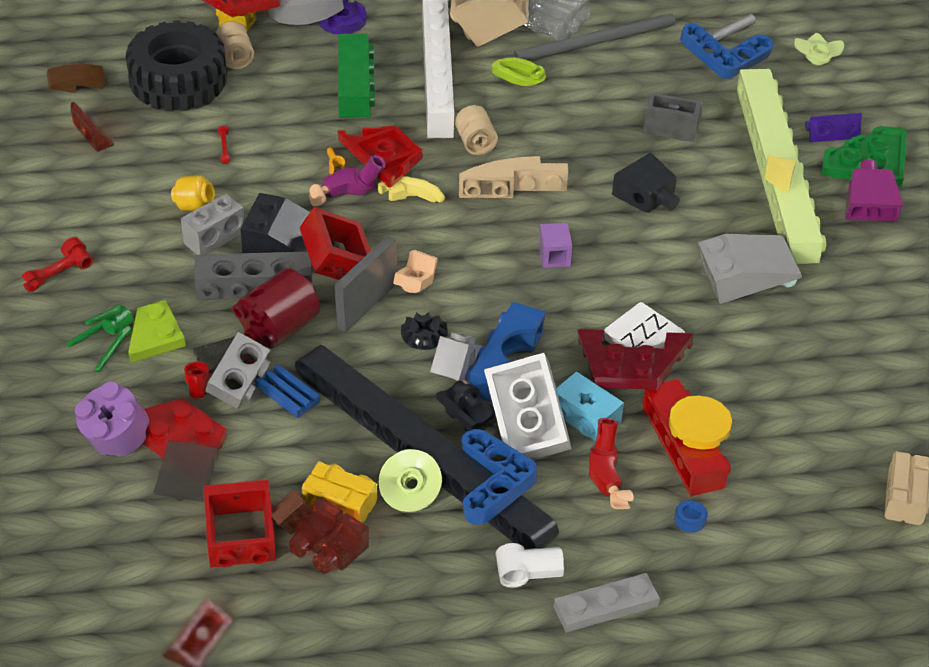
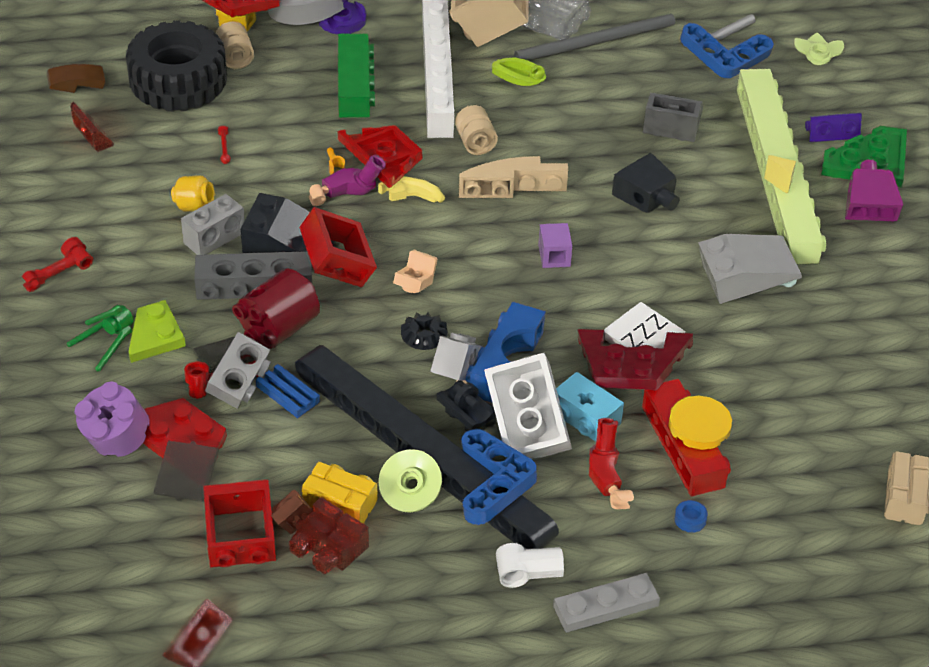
(366, 283): dark grey tile -> none

